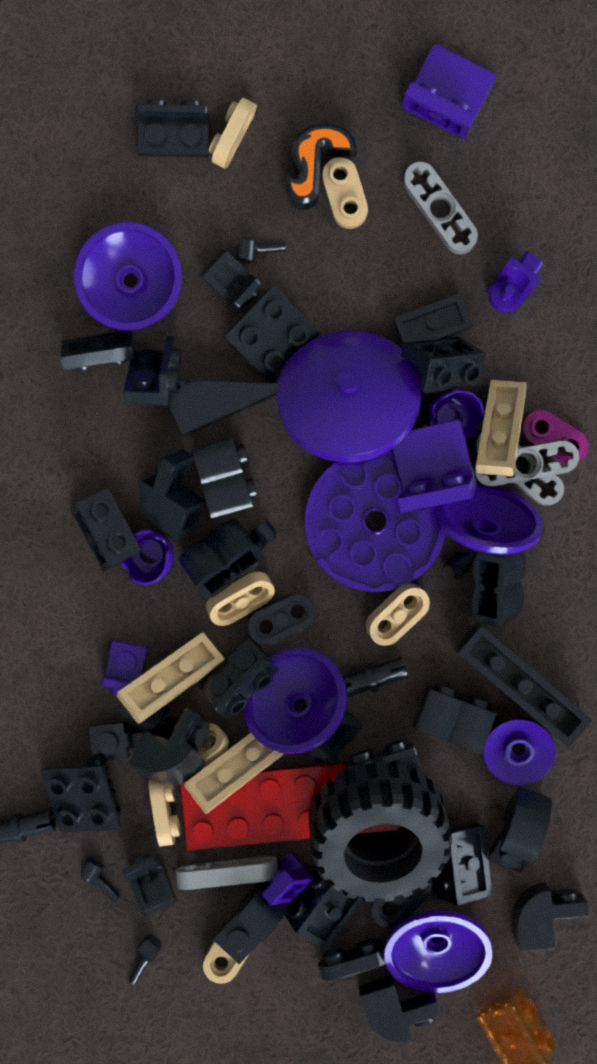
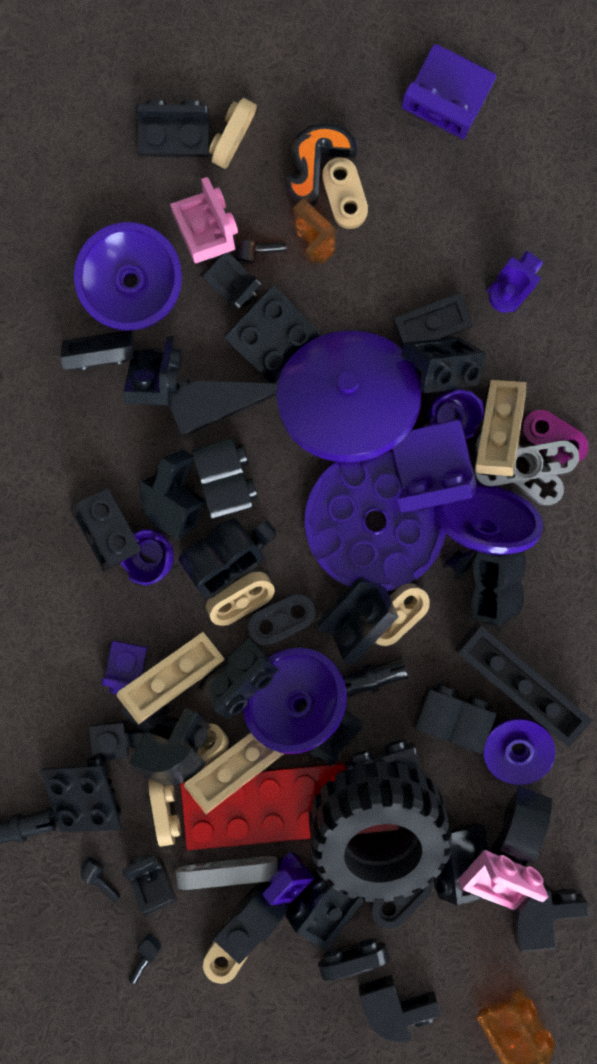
(204, 223): none -> bright pink bracket
(315, 231): none -> clear orange bracket
(359, 618): none -> black bracket
(418, 191): light grey beam -> none
(438, 951): dark purple dish -> none
(502, 880): none -> bright pink bracket

